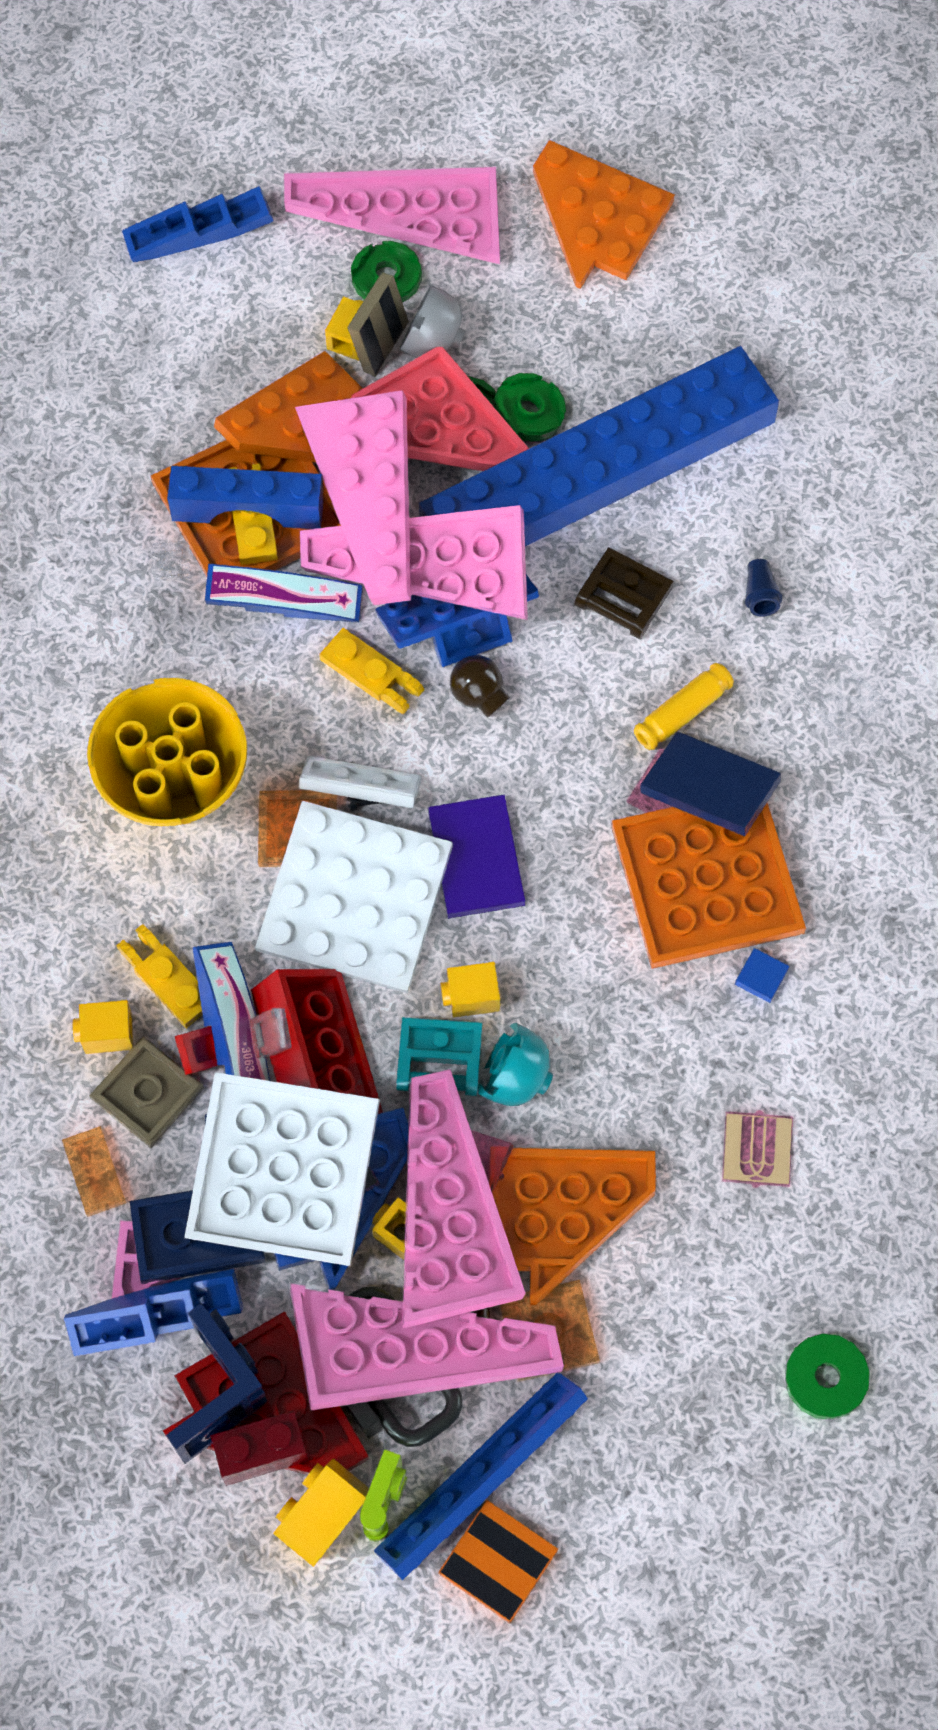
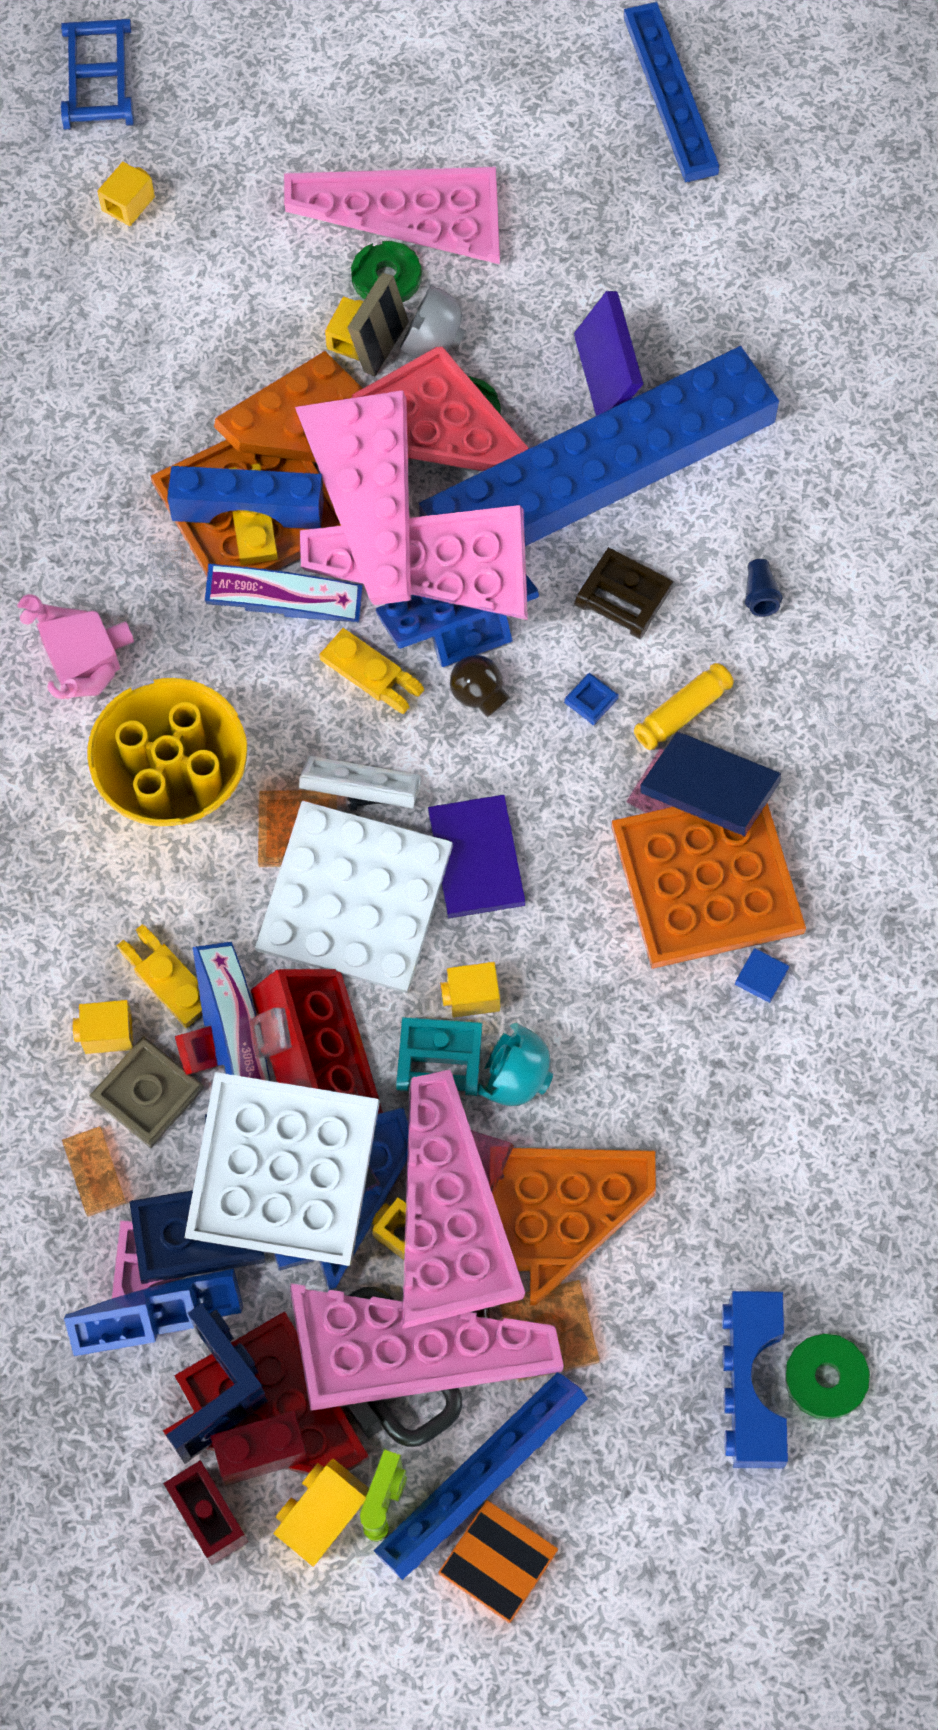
(69, 109): none -> blue piece
(76, 646): none -> bright pink torso
(126, 193): none -> yellow brick
(188, 228): blue slope -> none
(205, 1512): none -> dark red brick
(546, 397): green tile -> none
(591, 698): none -> blue tile
(598, 211): orange wing -> none
(608, 354): none -> dark purple tile
(671, 92): none -> blue plate
(757, 1149): piece -> none
(757, 1433): none -> blue arch

